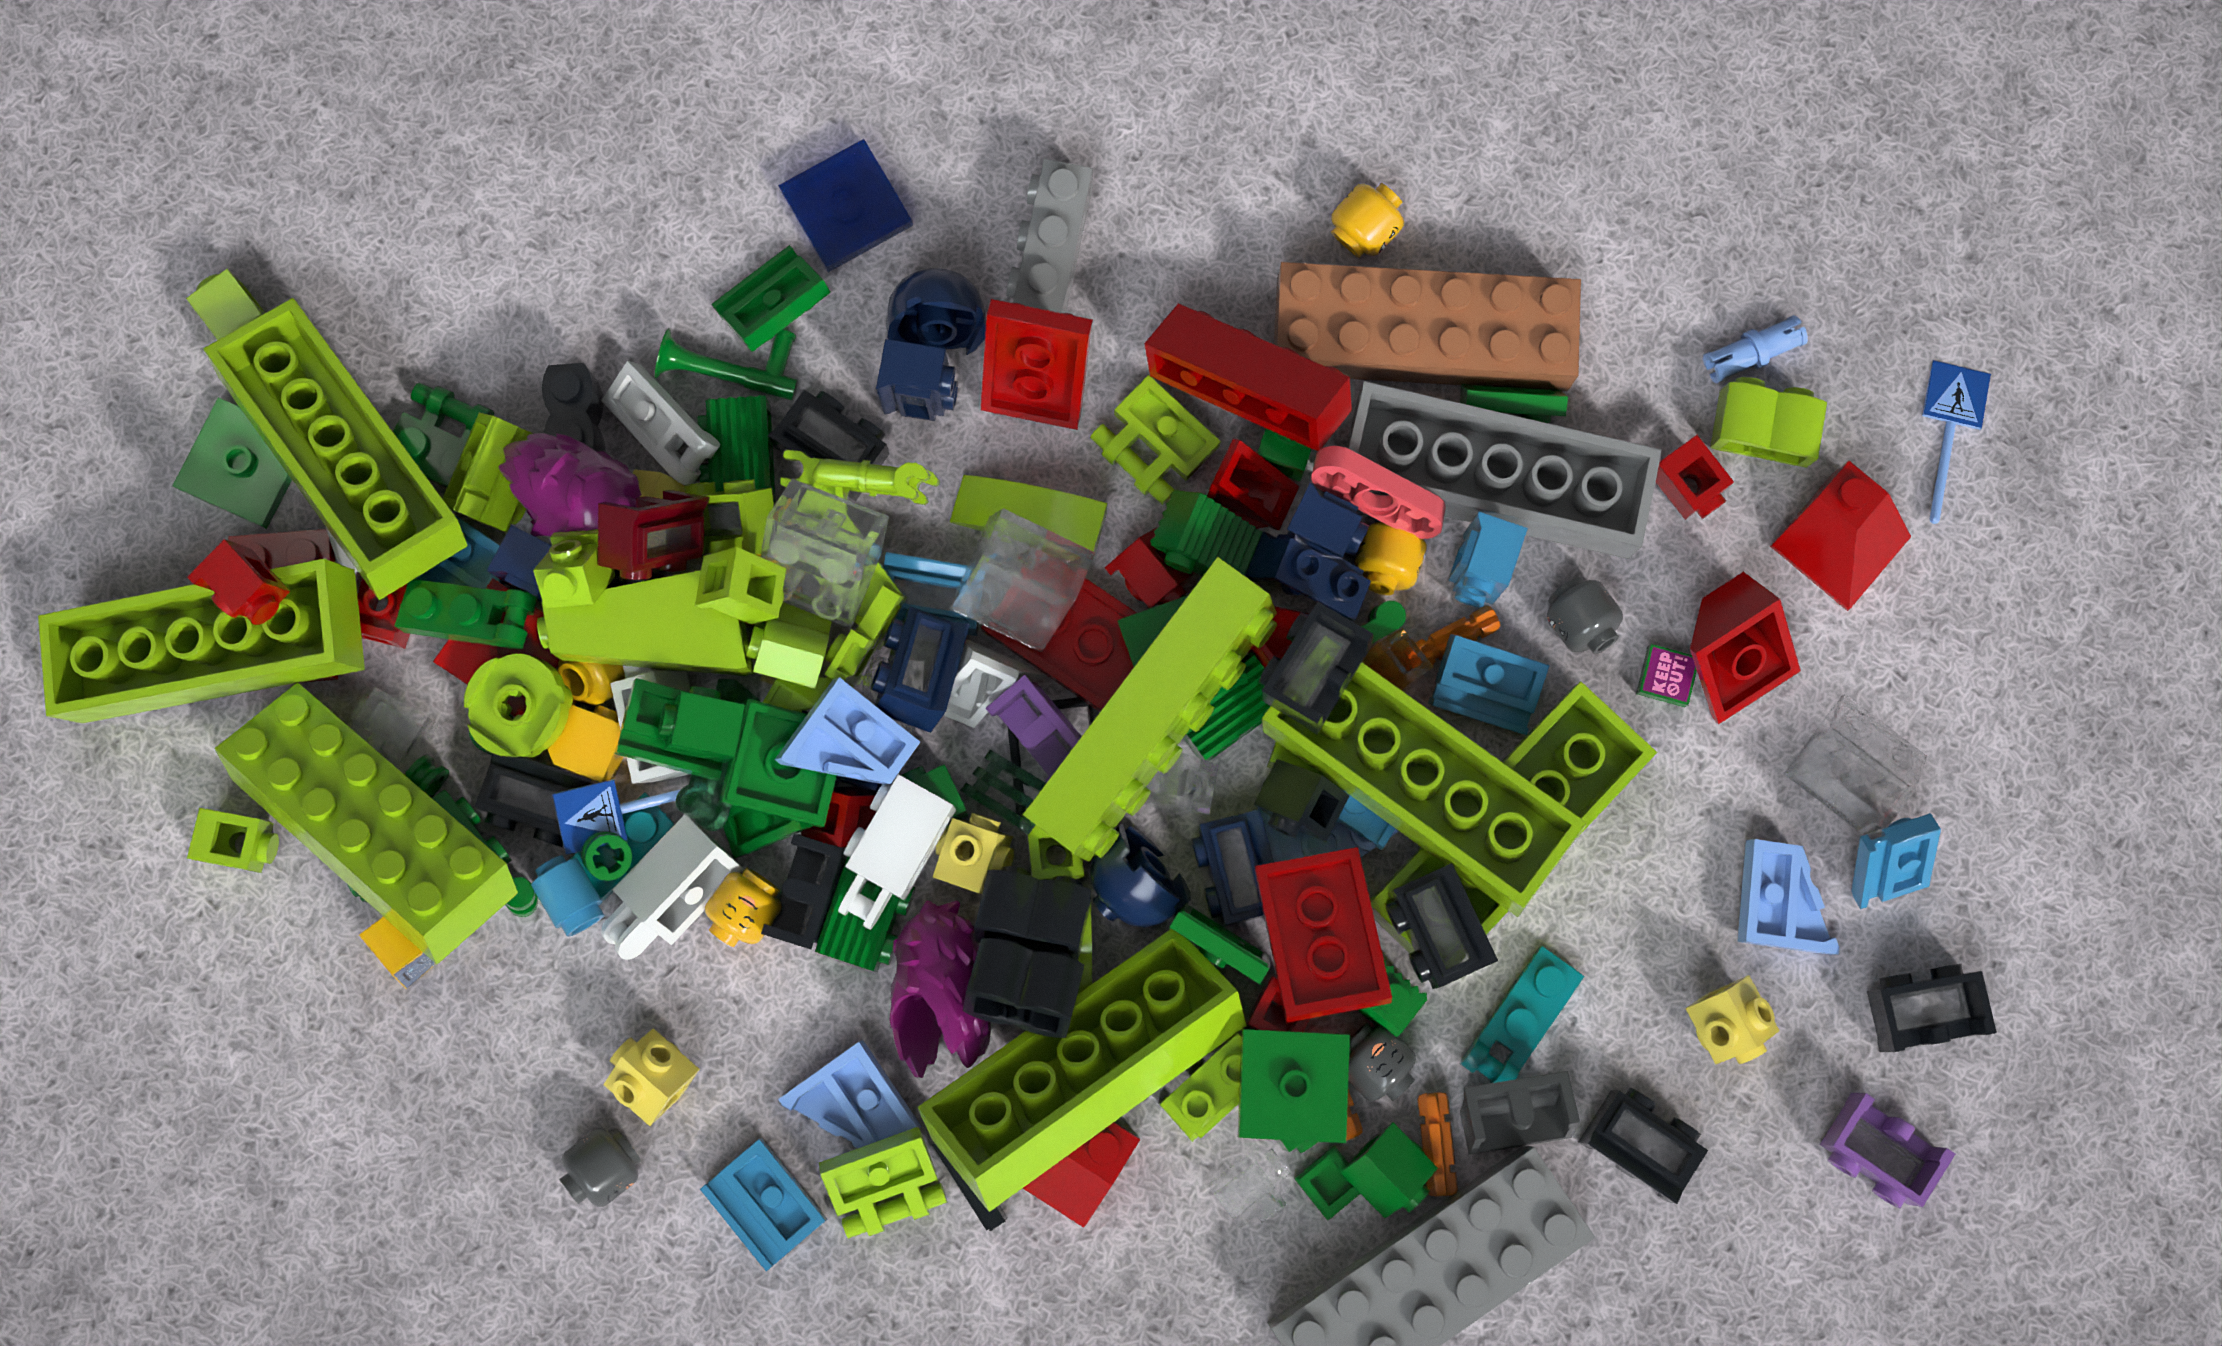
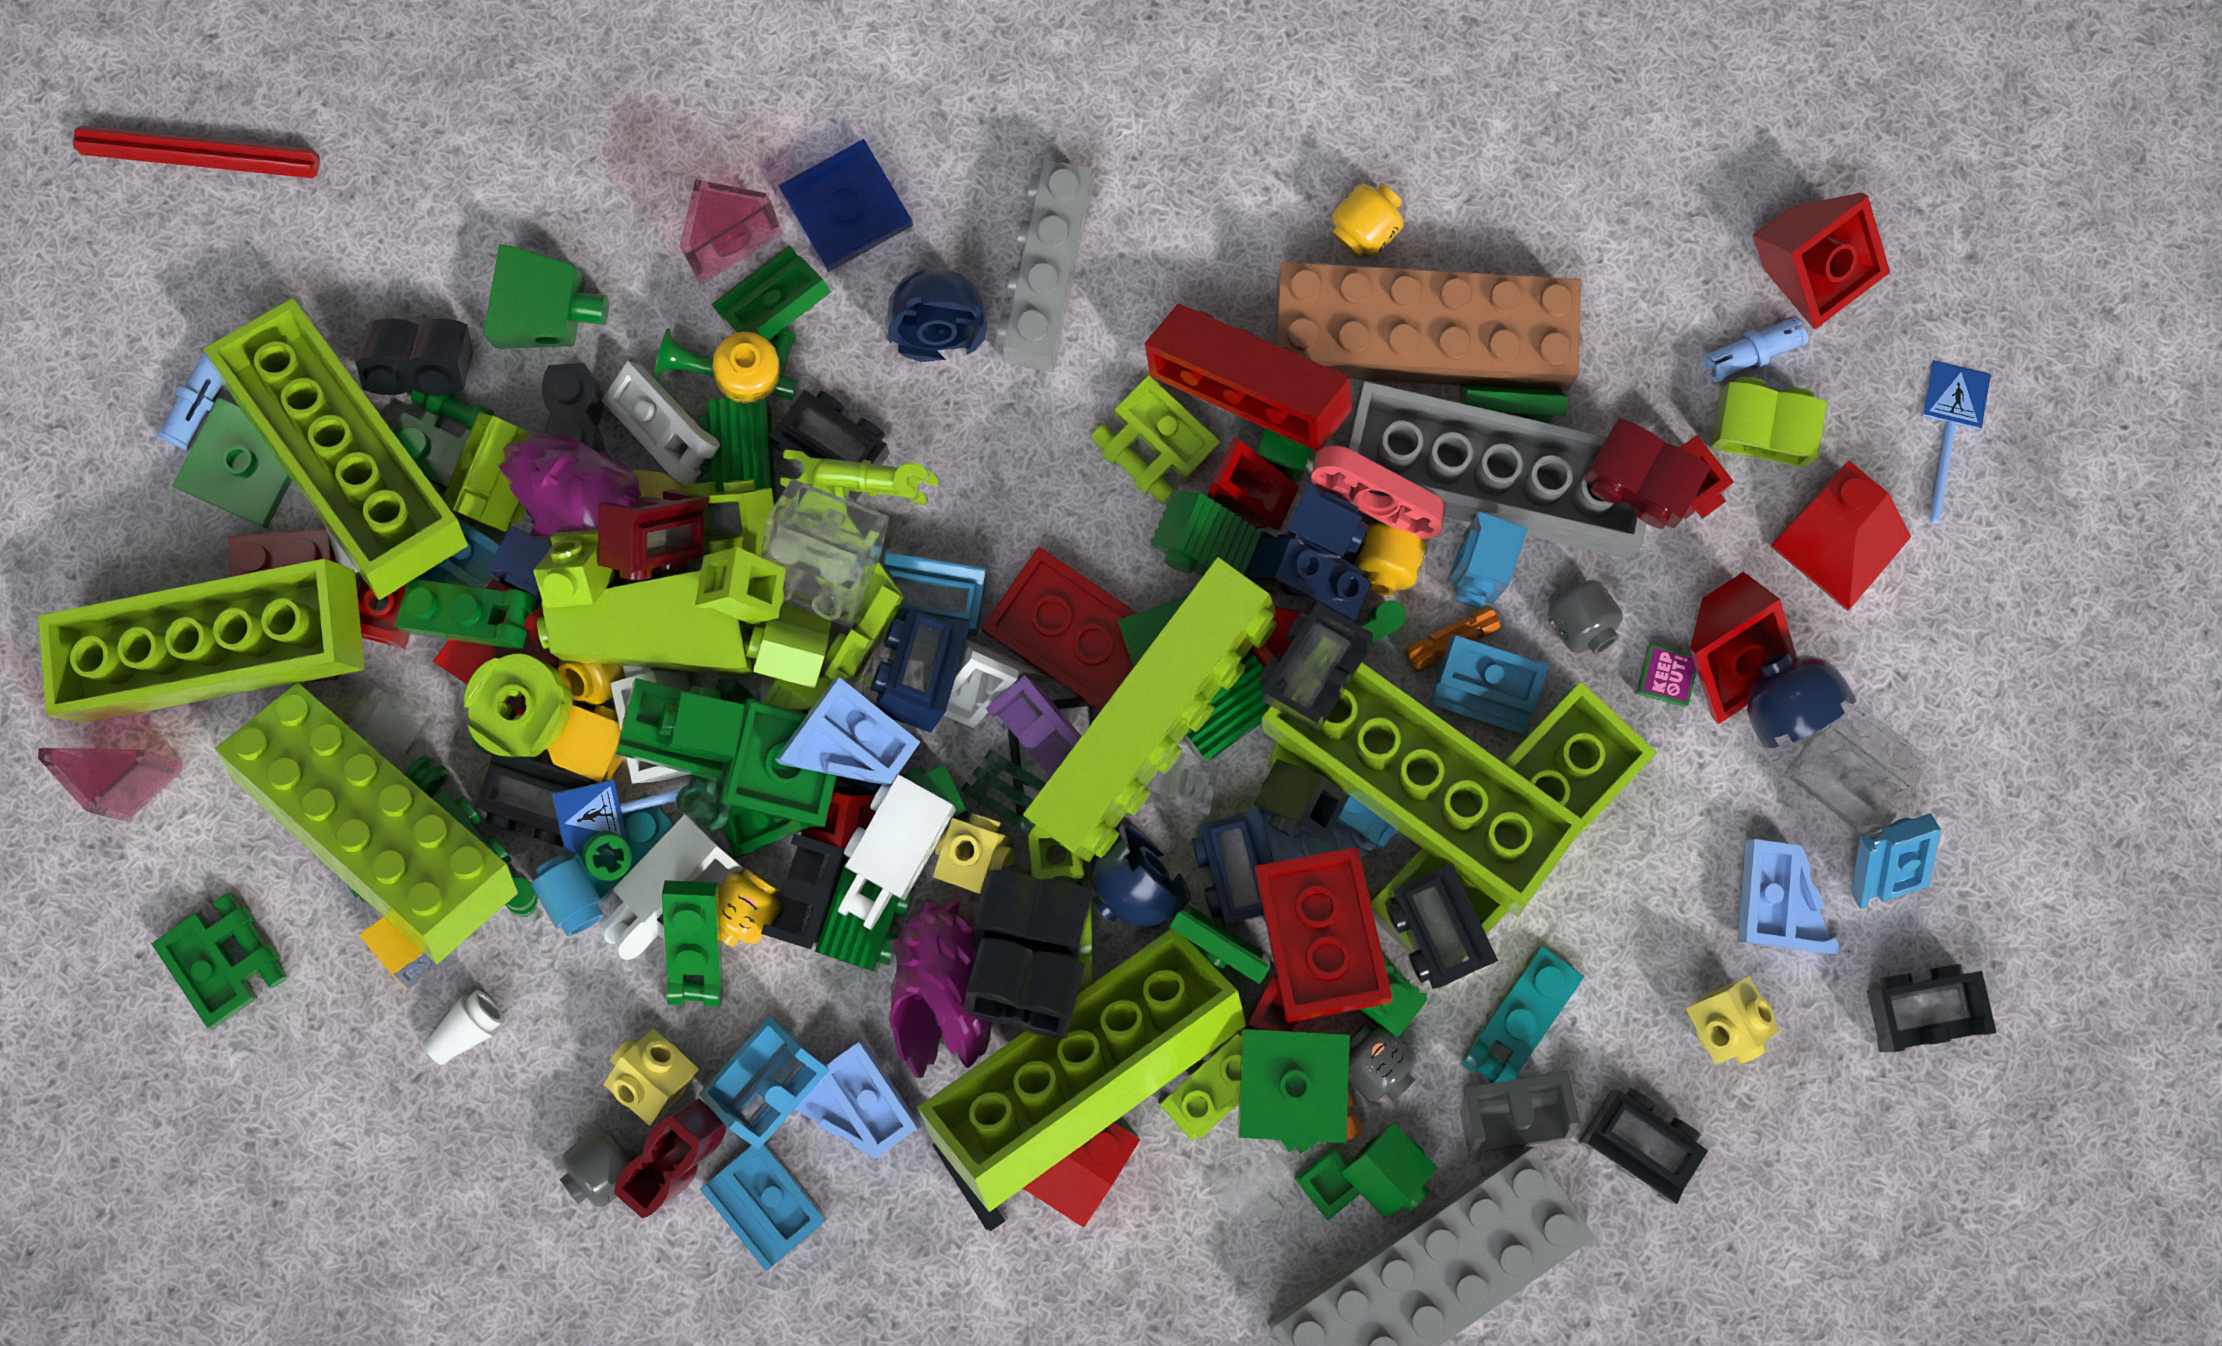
(110, 780): none -> clear pink slope
(179, 430): none -> light blue pin
(196, 151): none -> red axle
(205, 968): none -> green plate
(216, 836): lime brick -> none
(224, 303): lime brick -> none
(240, 582): red brick -> none
(413, 356): none -> black brick
(466, 1025): none -> white cone
(538, 301): none -> green torso
(670, 1158): none -> dark red brick
(692, 942): none -> green plate
(725, 227): none -> clear pink slope
(746, 367): none -> yellow head
(763, 1082): none -> dark azure window
(880, 1172): lime plate -> none
(916, 380): dark blue window -> none
(1021, 579): clear slope -> none
(1035, 364): red plate -> none
(1057, 511): lime slope -> none
(1147, 574): red brick -> none
(1398, 660): clear orange brick -> none
(1438, 1142): orange axle -> none
(1646, 474): none -> dark red brick
(1796, 698): none -> dark blue cylinder
(1823, 254): none -> red slope
(1885, 1152): medium lavender window -> none

